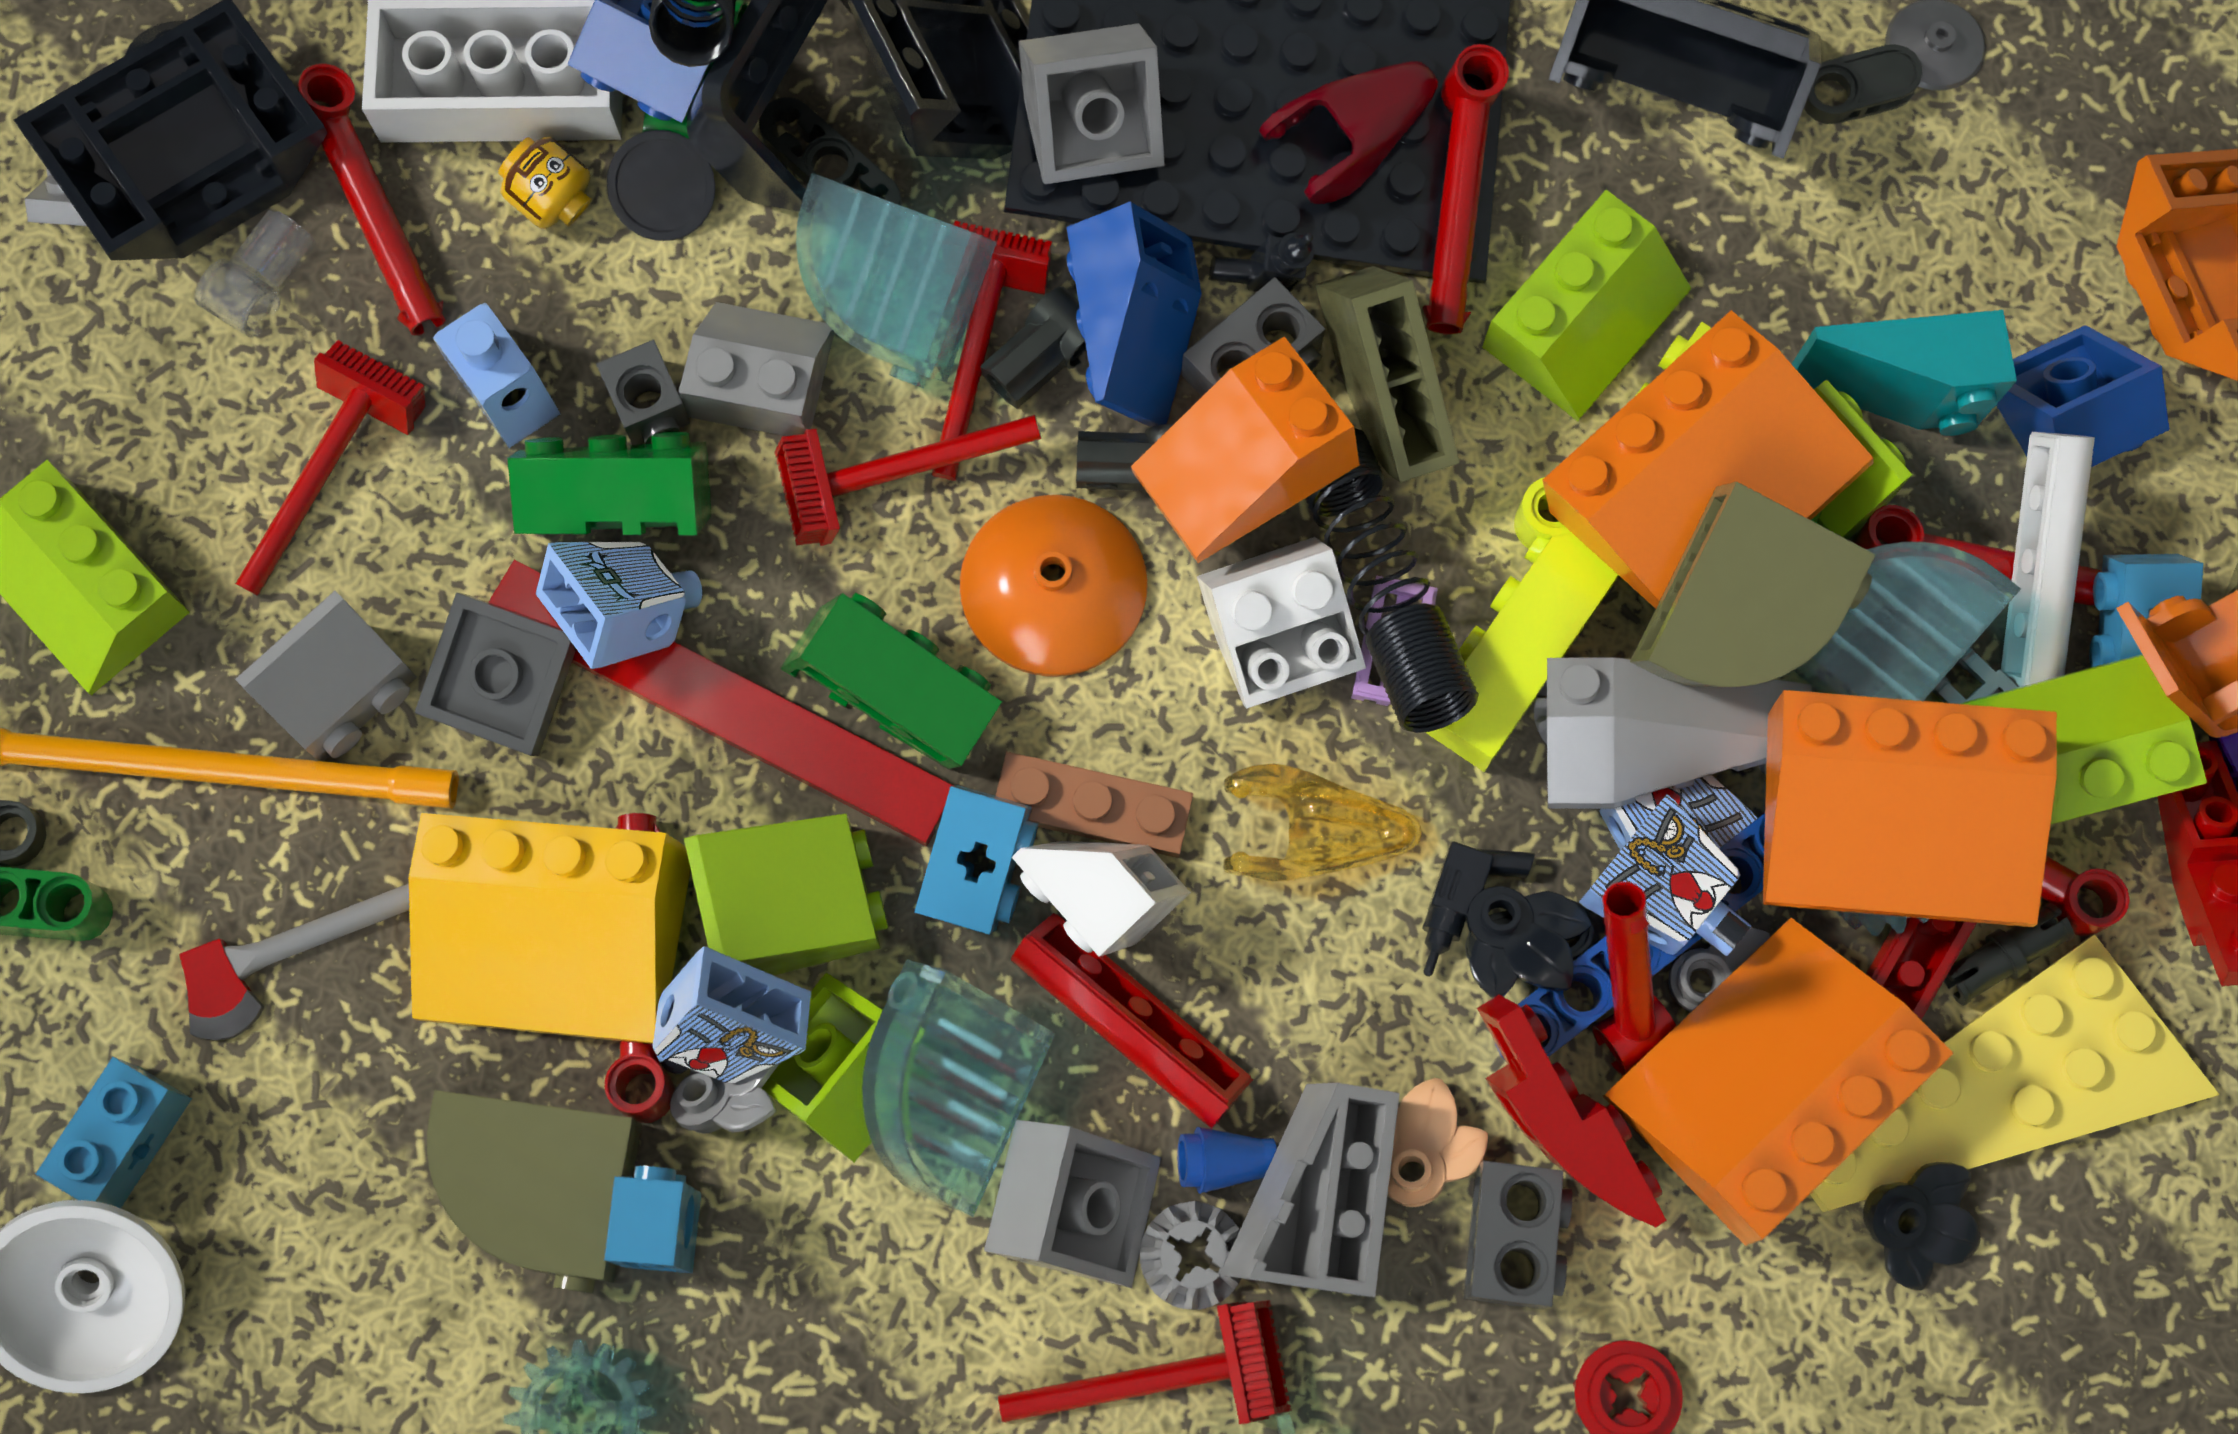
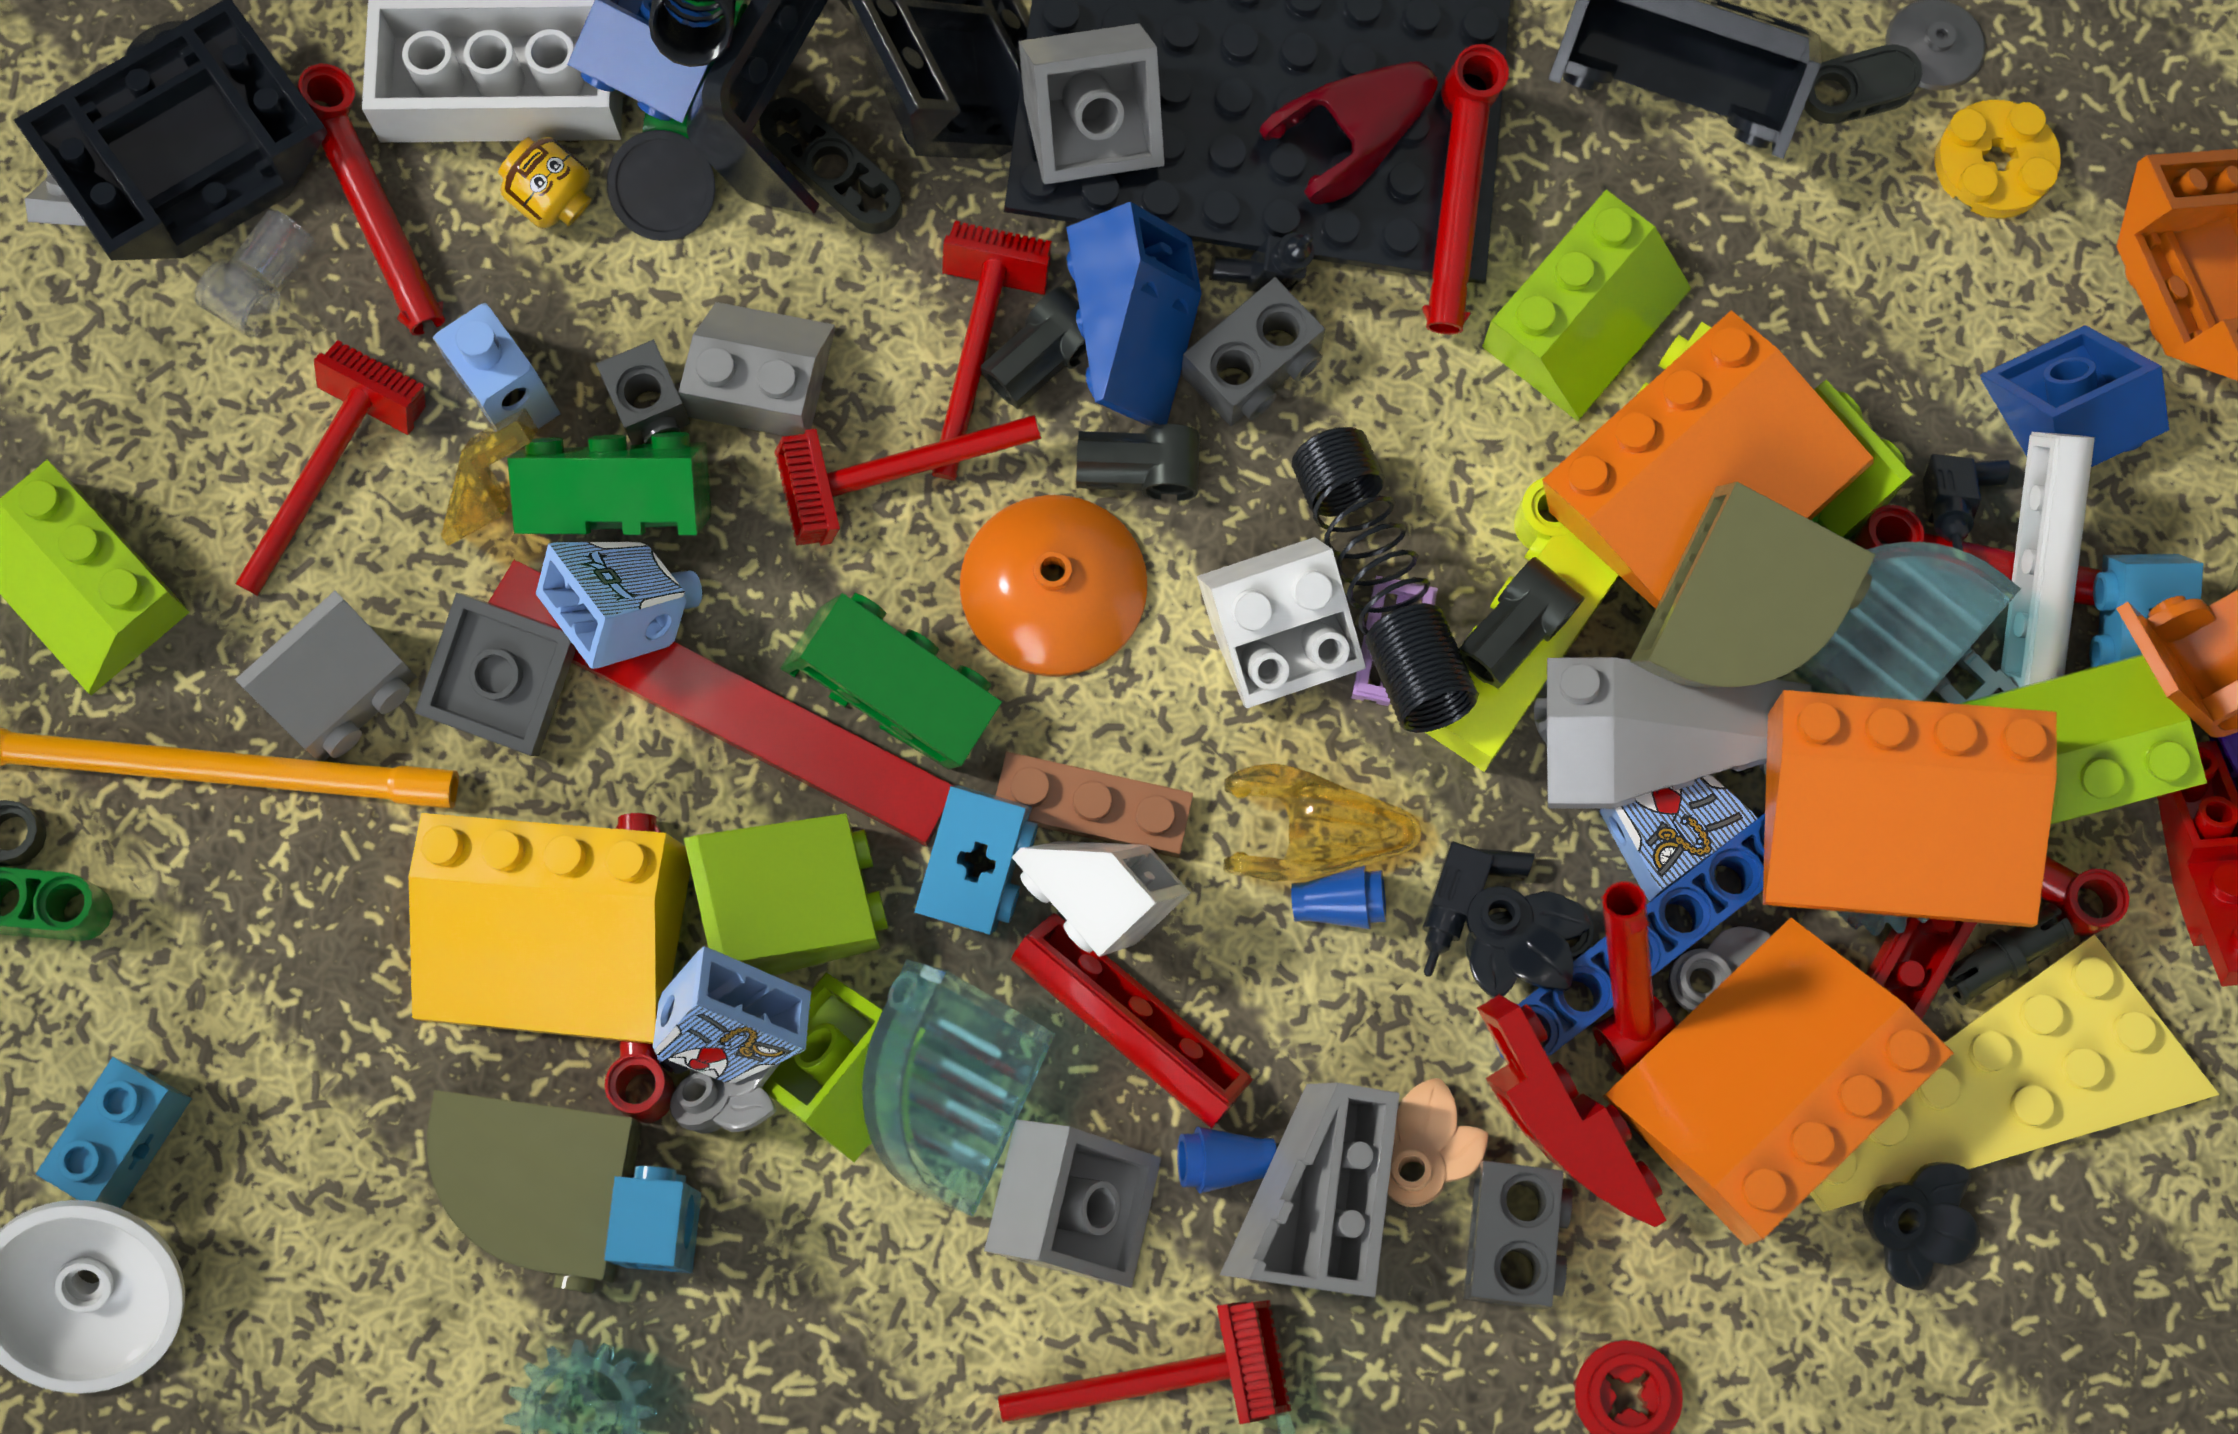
(215, 973): piece -> none
(476, 492): none -> clear yellow slope
(889, 277): clear light blue brick -> none
(1161, 1262): light grey gear -> none
(1247, 451): orange slope -> none
(1342, 899): none -> blue cone
(1389, 370): olive brick -> none
(1529, 610): none -> pearl dark grey piece
(1681, 880): torso -> none
(1916, 369): teal slope -> none
(1954, 492): none -> black piece
(2016, 131): none -> yellow plate

